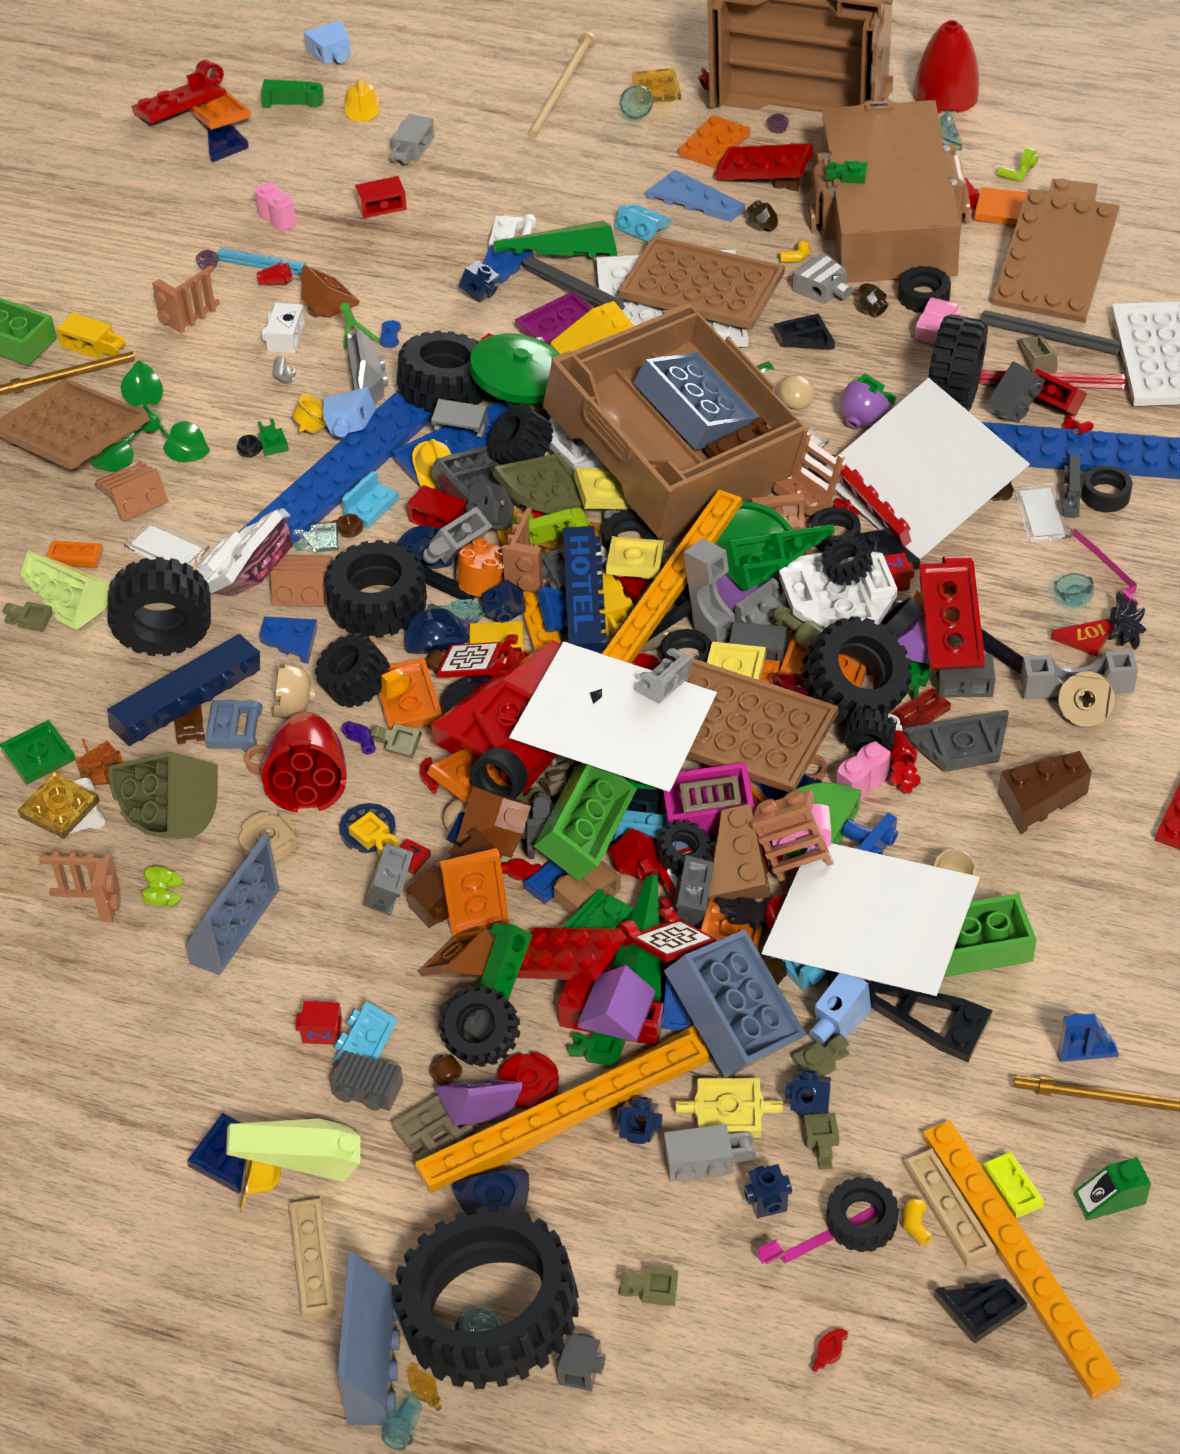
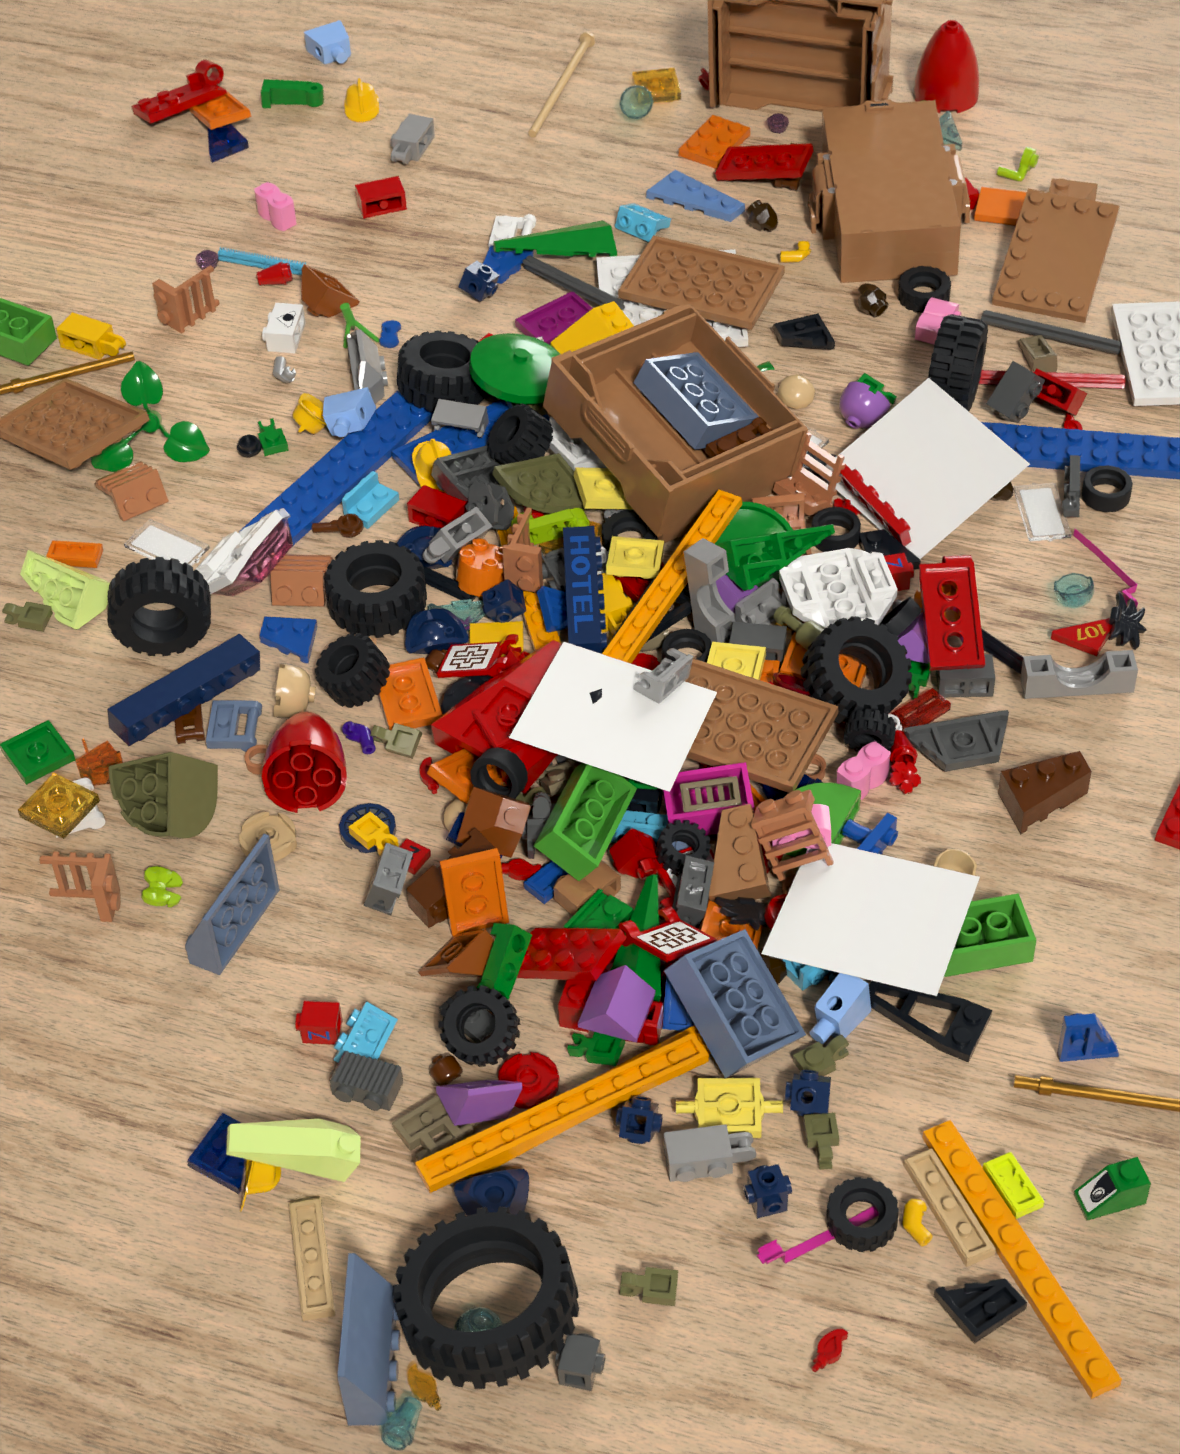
(321, 538): clear light blue plate -> none
(394, 683): light orange tile -> none
(821, 280): light grey torso -> none
(848, 571): black tyre -> none
(849, 172): green plate -> none
(1083, 428): red piece -> none
(1095, 712): tan plate -> none

